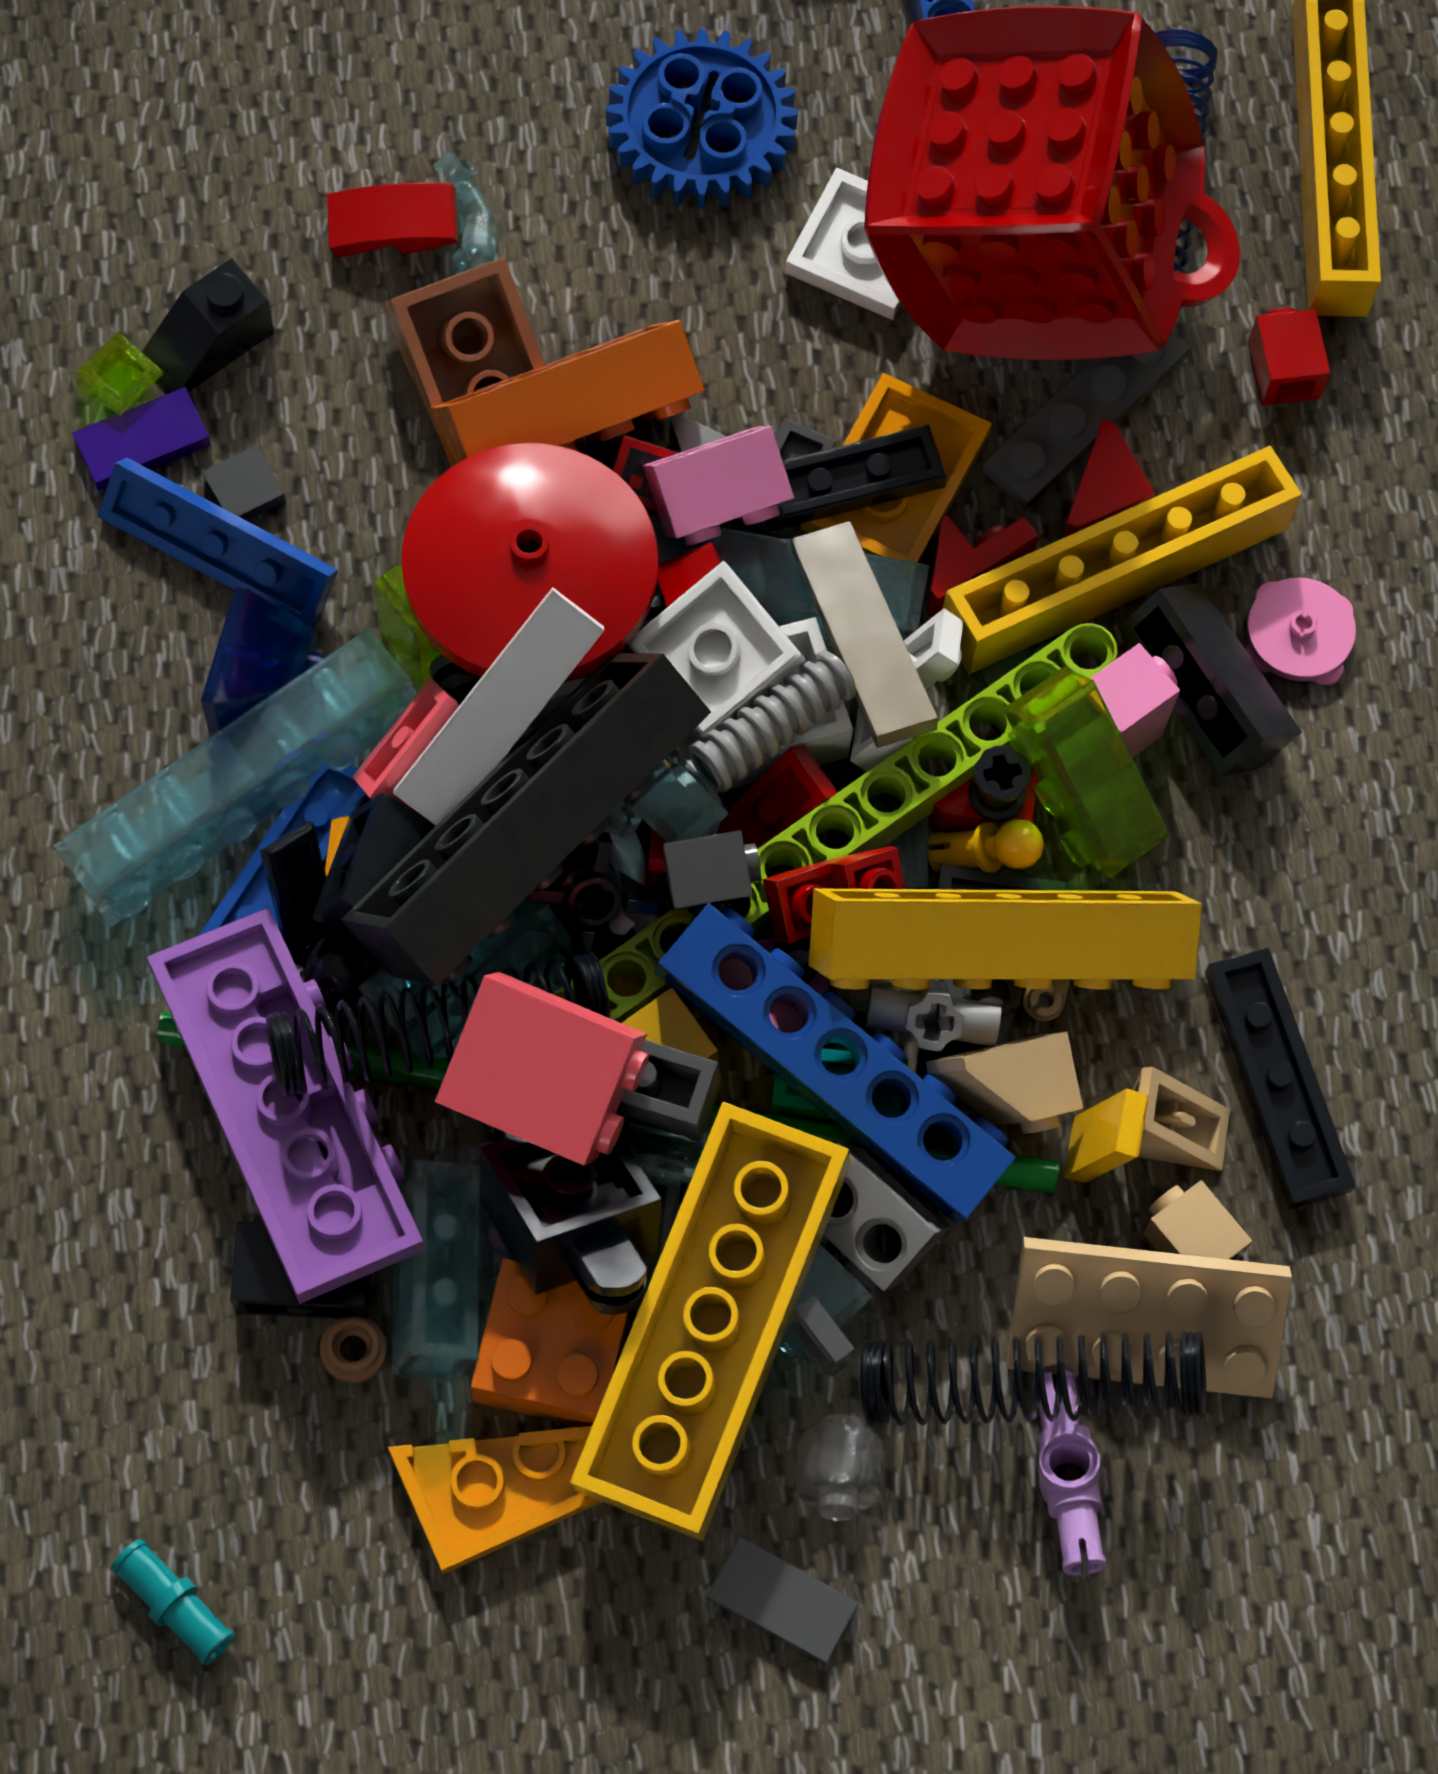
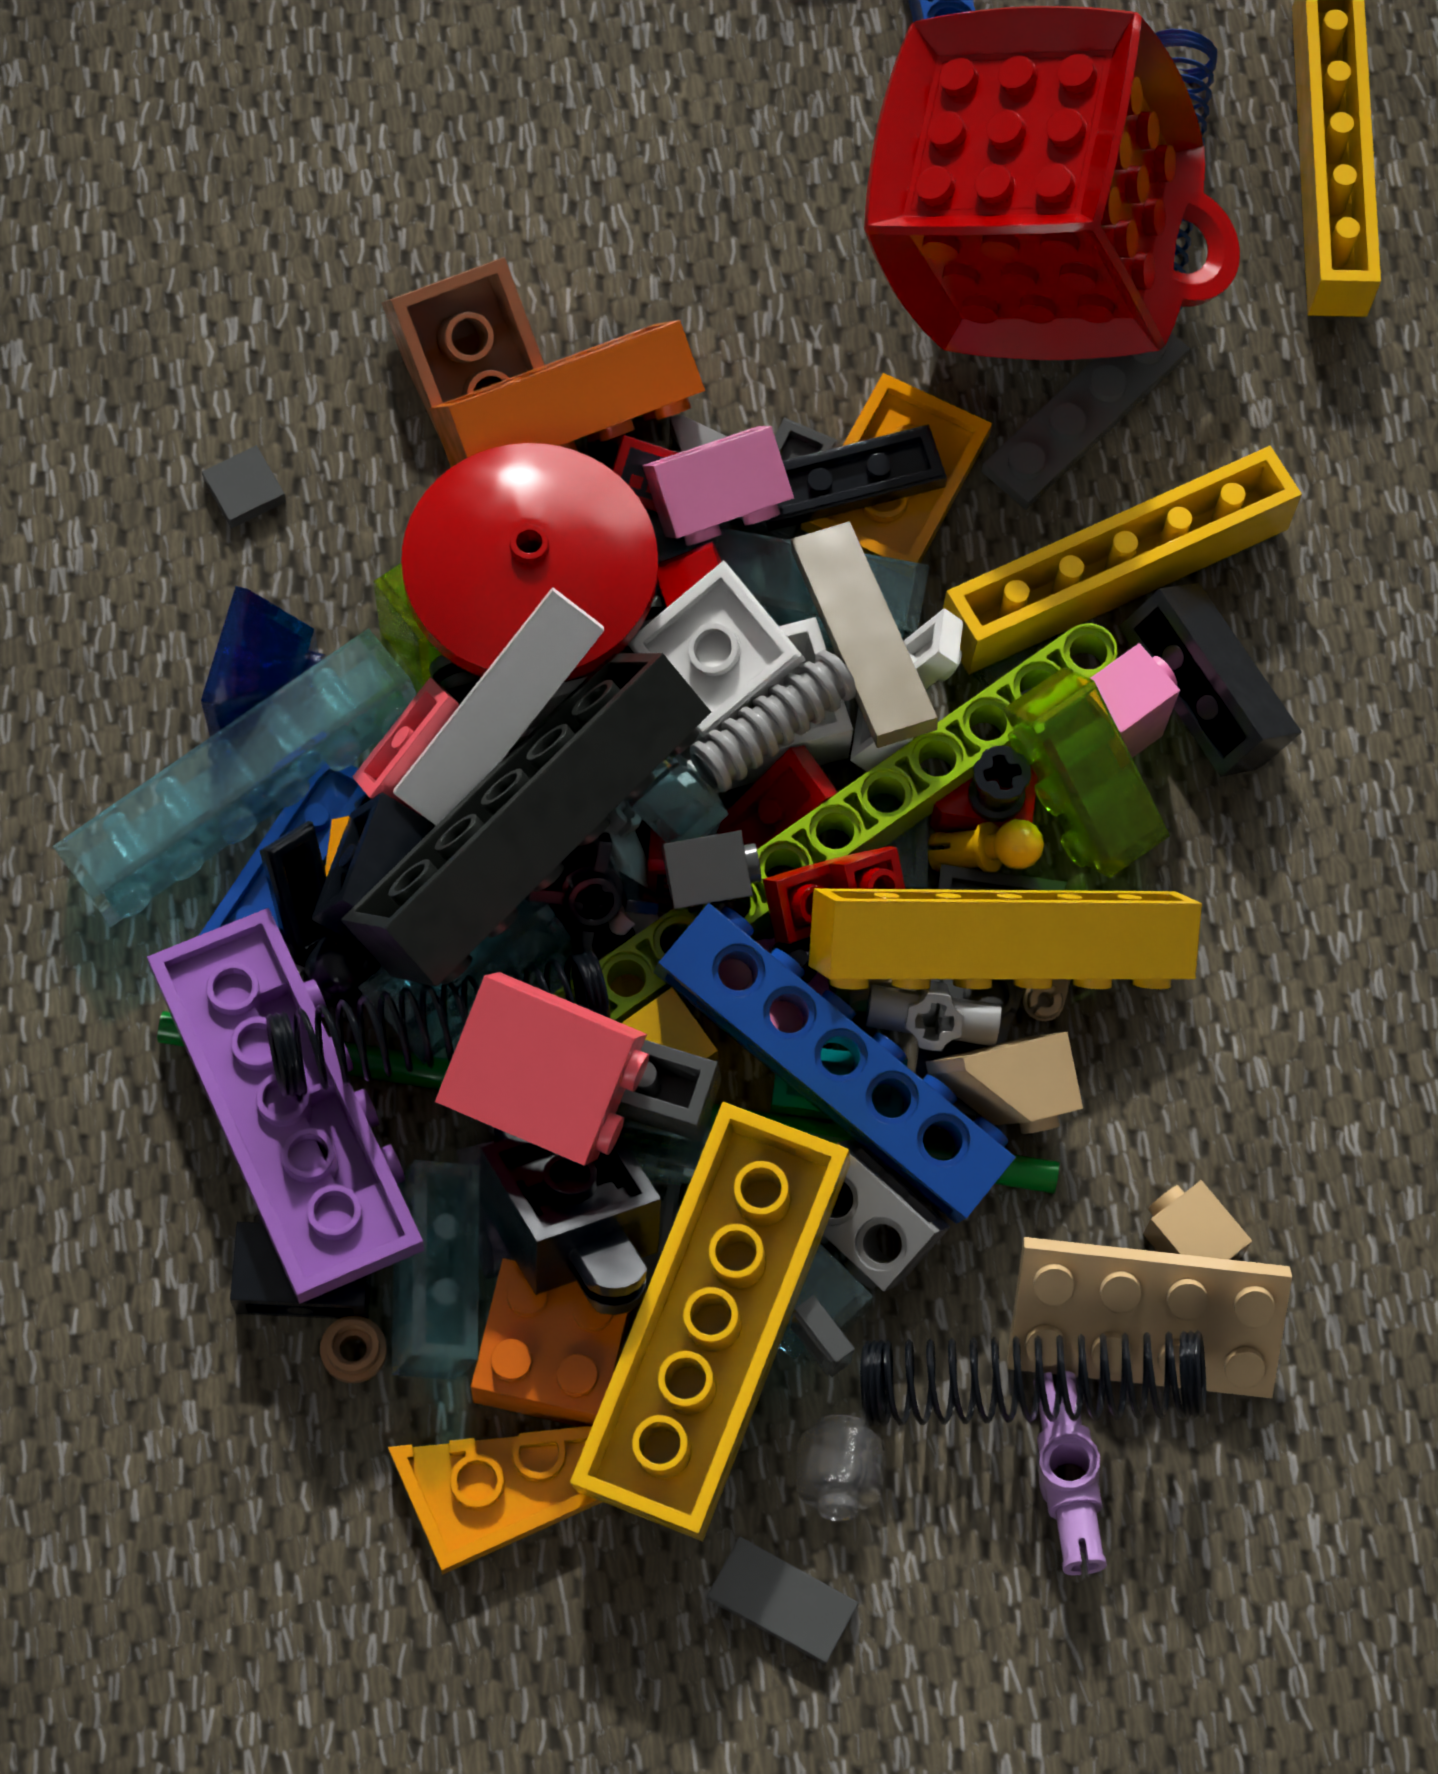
(117, 374): clear neon green slope -> none
(146, 434): dark purple tile -> none
(173, 1602): teal pin -> none
(209, 327): black slope -> none
(216, 541): blue plate -> none
(396, 215): red slope -> none
(480, 226): clear light blue arm -> none
(649, 105): blue gear -> none
(836, 251): white plate -> none
(960, 562): red slope -> none
(1106, 1136): yellow tile -> none
(1109, 482): red slope -> none
(1181, 1123): tan slope -> none
(1279, 1078): black plate -> none
(1288, 356): red brick -> none
(1300, 630): bright pink piece -> none

